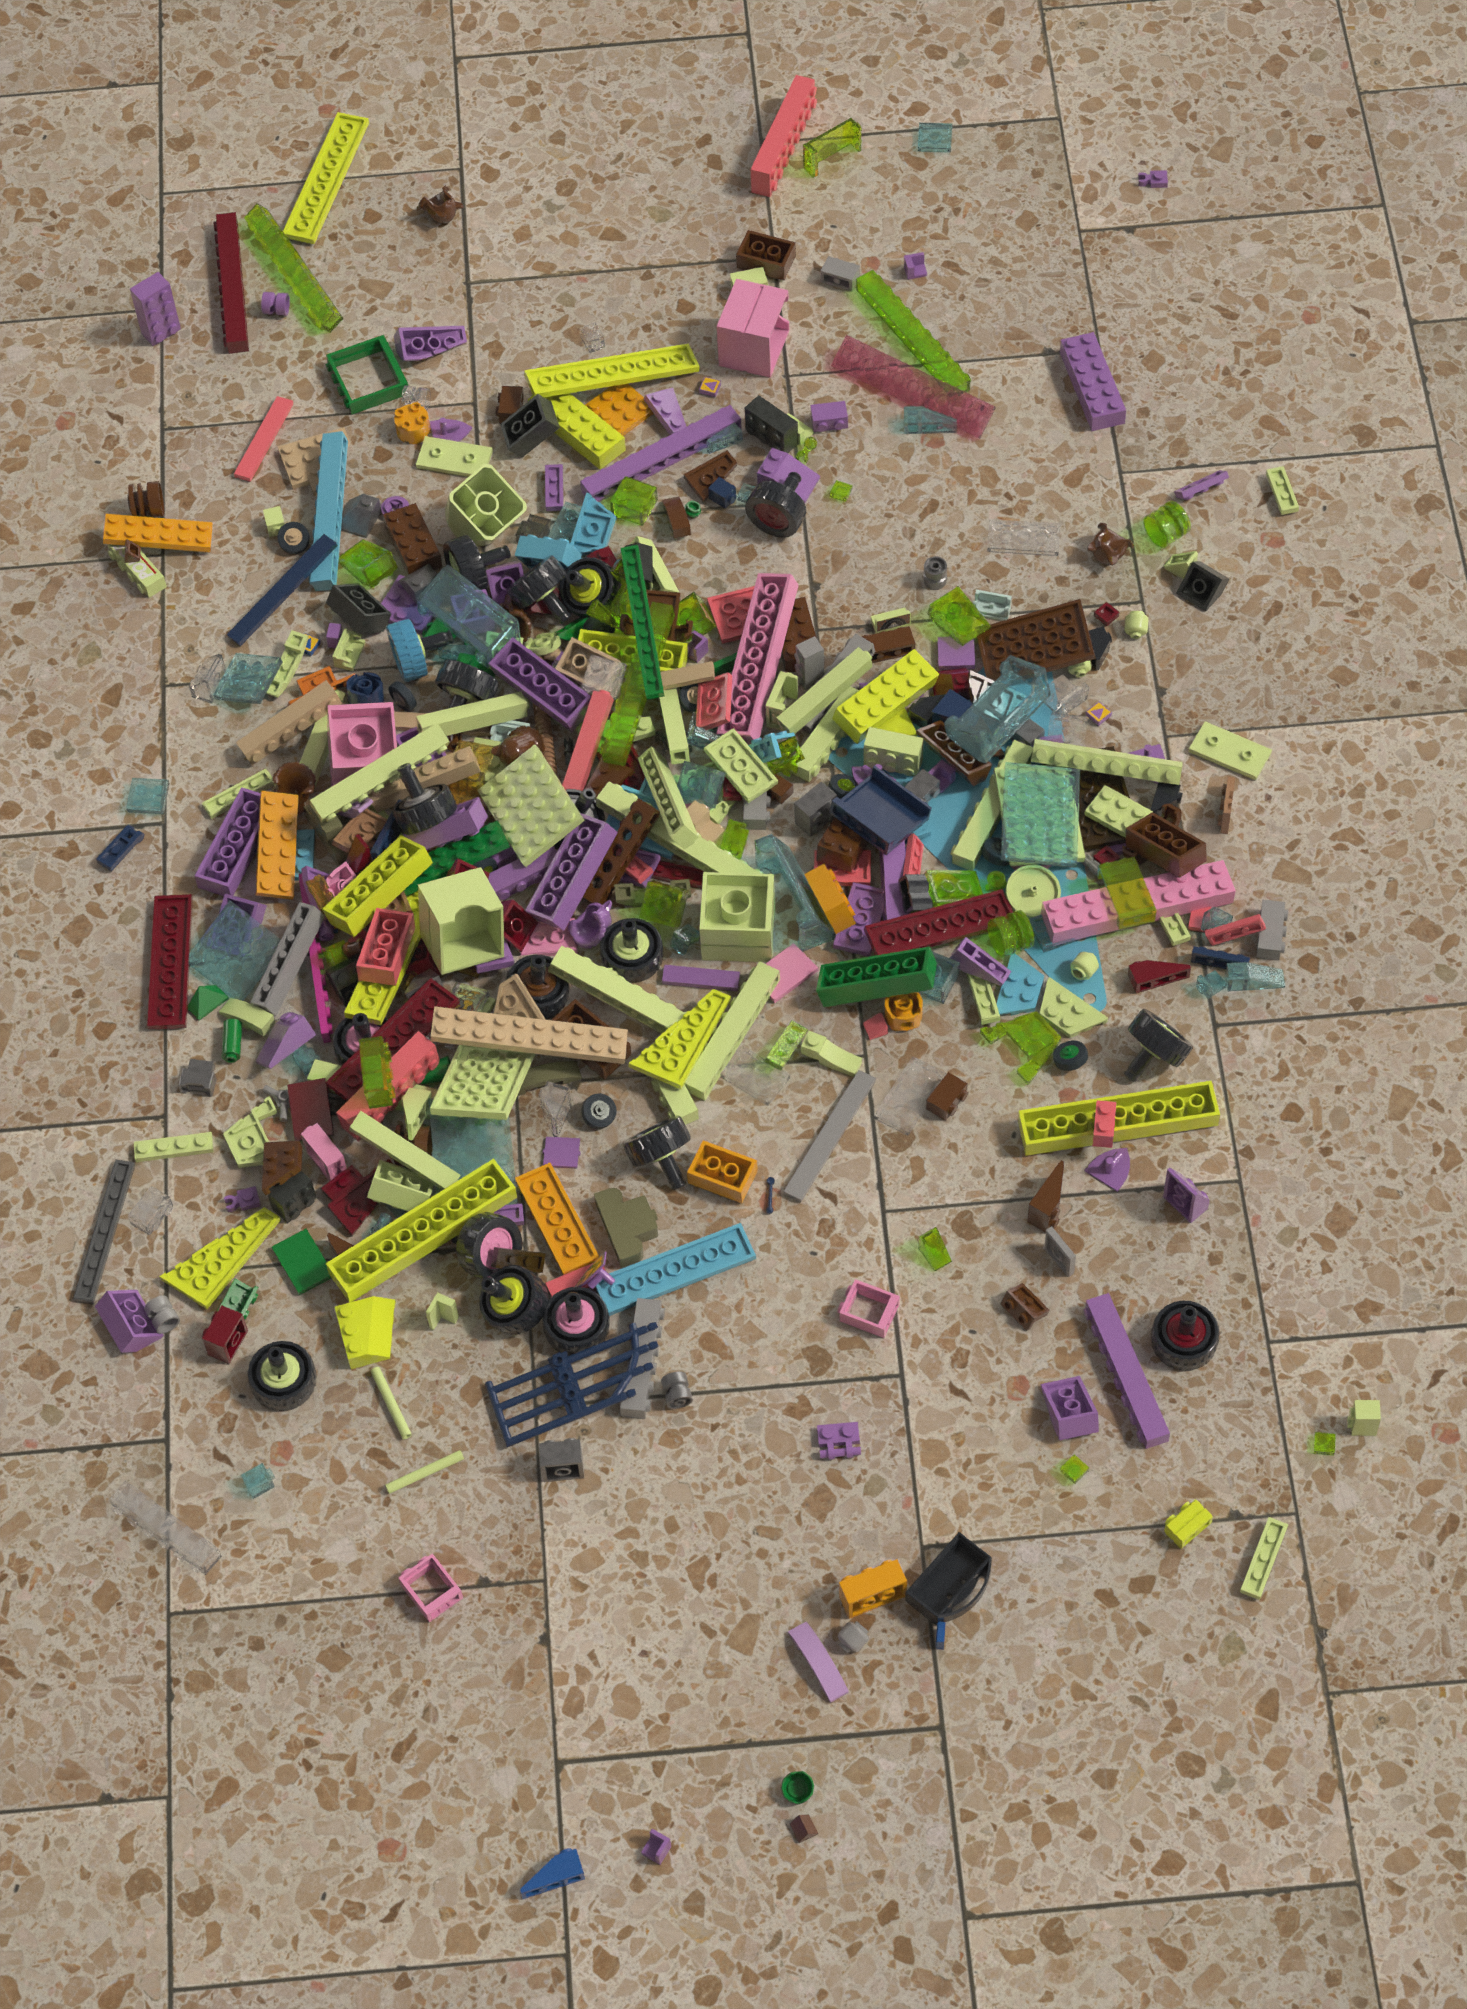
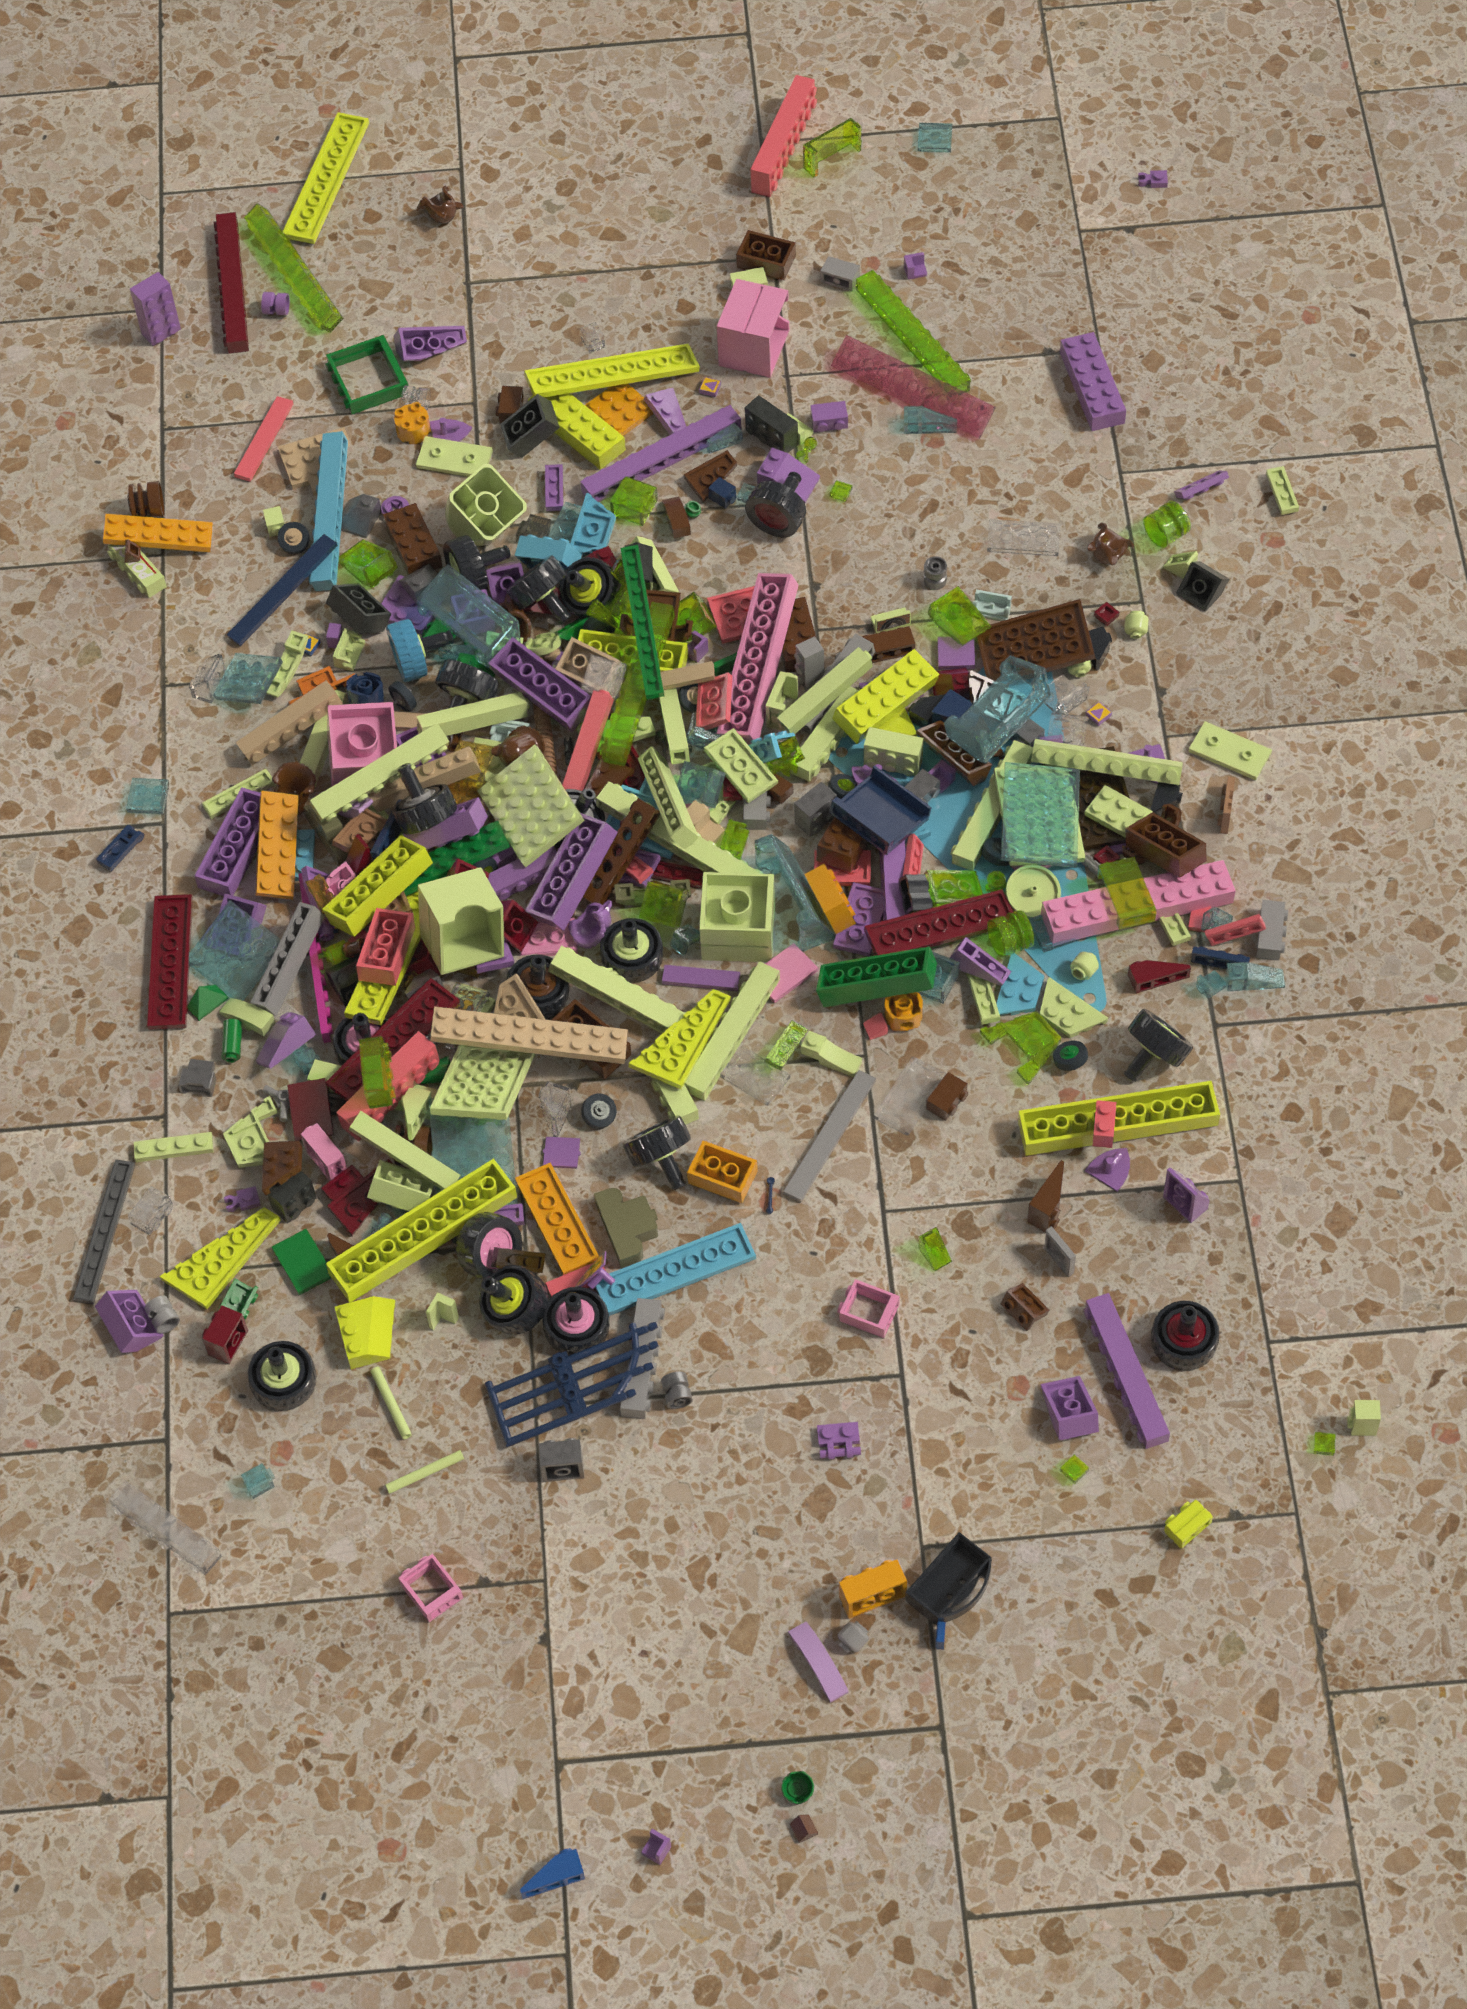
(553, 1072): olive slope -> none
(1264, 1558): yellowish green plate -> none

